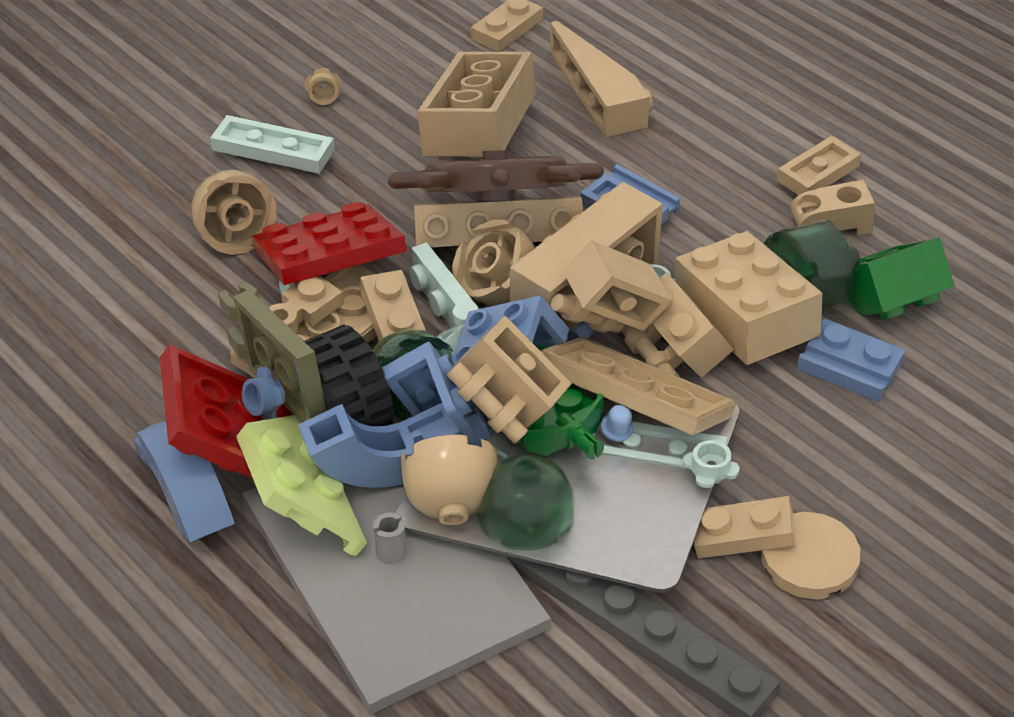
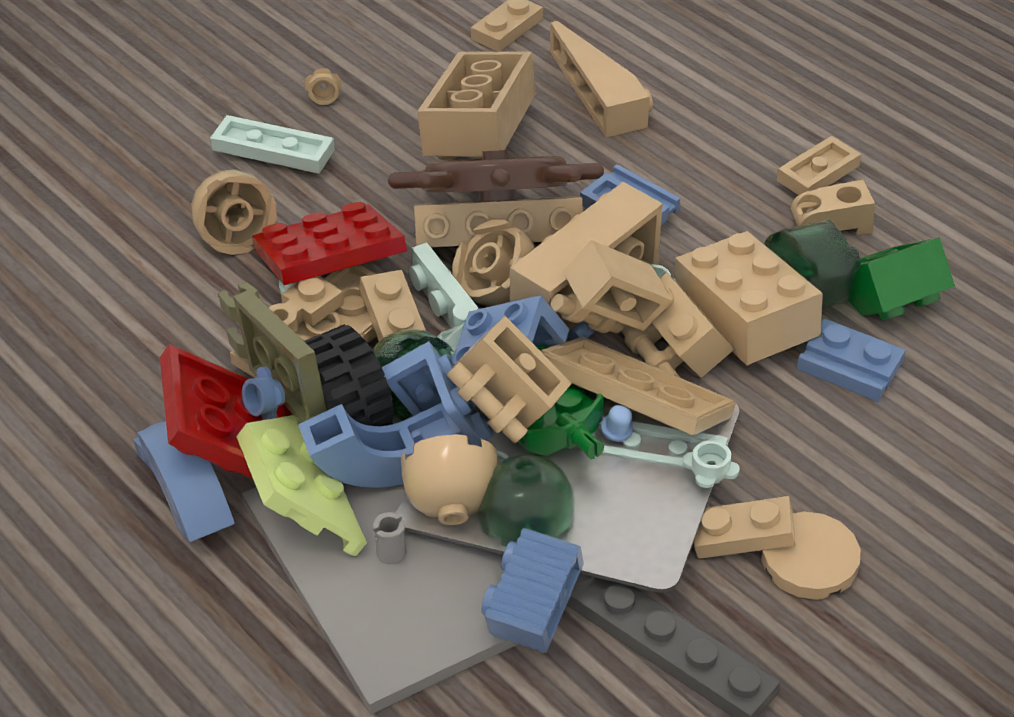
(532, 589): none -> medium blue brick

